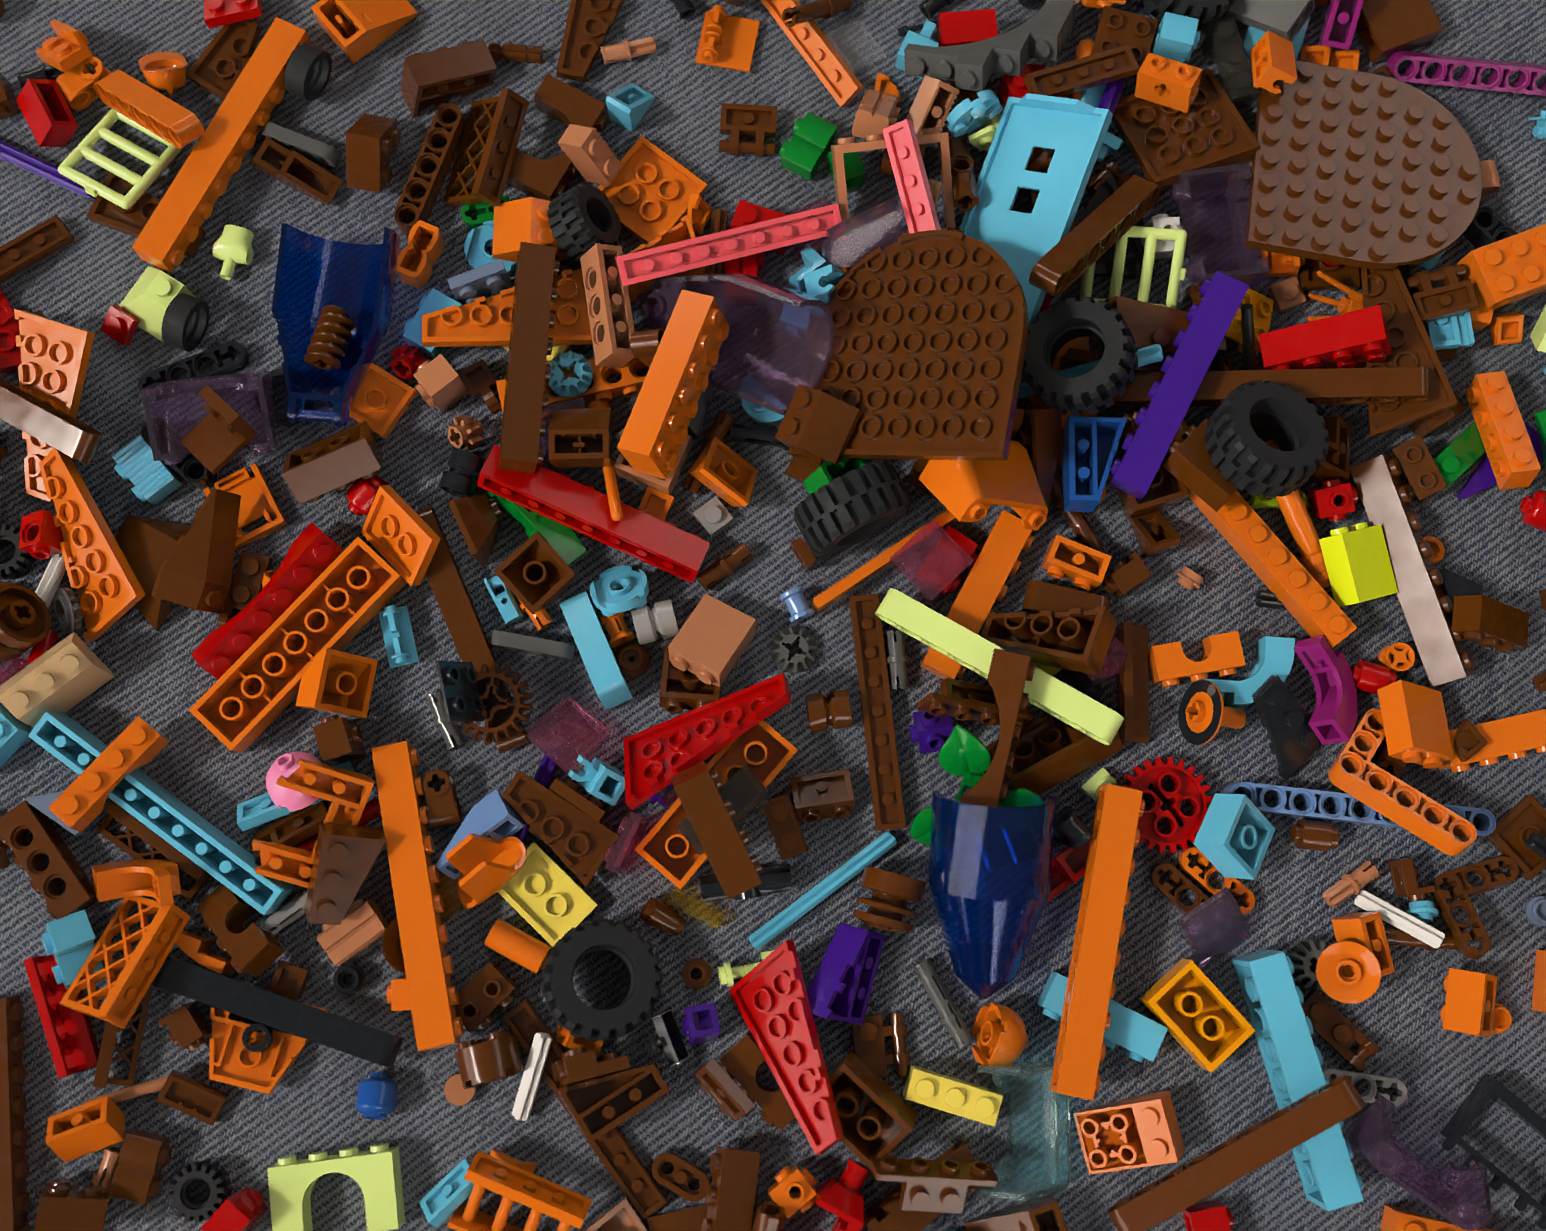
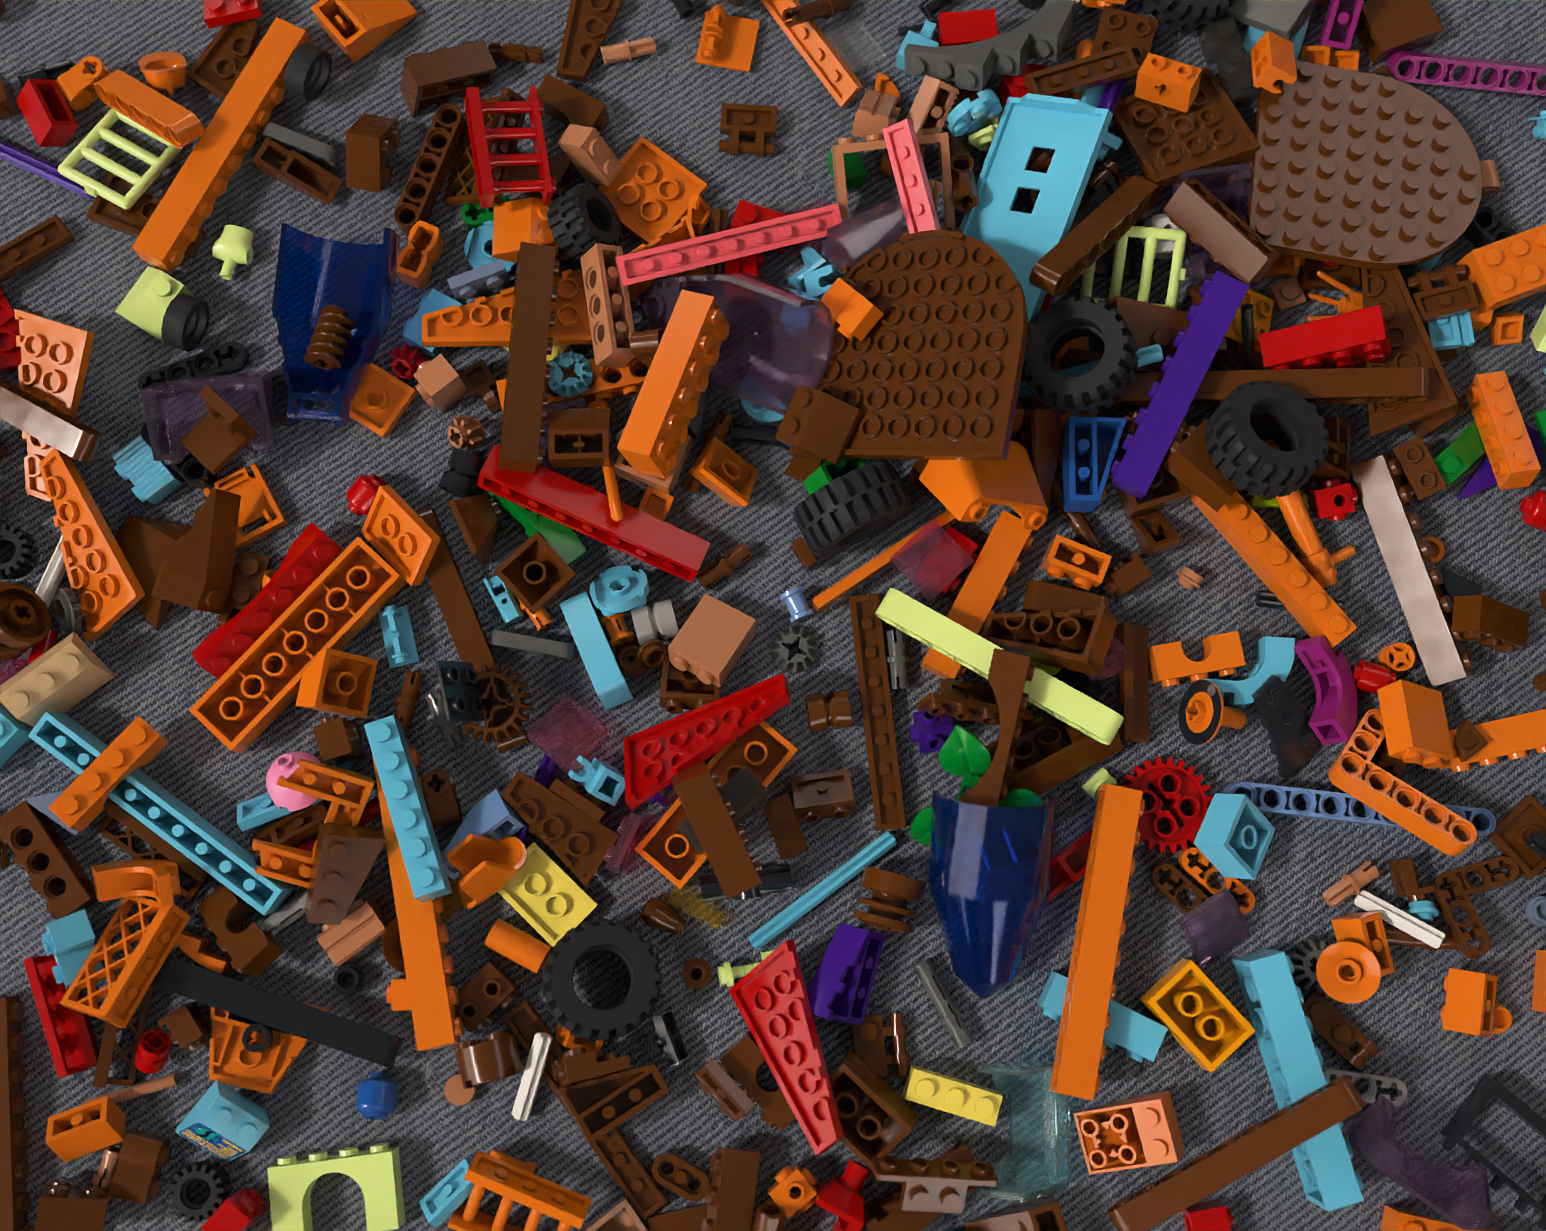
(40, 535): red brick -> none
(66, 49): orange bracket -> none
(120, 324): red plate -> none
(152, 1051): none -> red wheel
(192, 1097): reddish brown plate -> none
(224, 1123): none -> medium azure slope
(289, 980): reddish brown plate -> none
(333, 463): reddish brown brick -> none
(407, 809): none -> medium azure brick
(409, 698): none -> reddish brown pin
(486, 161): none -> red fence
(628, 105): medium azure slope -> none
(652, 653): none -> reddish brown plate
(701, 1023): dark purple brick -> none
(713, 516): light grey plate -> none
(808, 145): green brick -> none
(850, 310): none -> orange brick
(999, 1036): orange cylinder -> none
(1070, 829): black piece -> none
(1176, 37): medium azure brick -> none
(1220, 232): none -> reddish brown brick
(1314, 835): reddish brown brick -> none
(1358, 564): neon yellow brick -> none

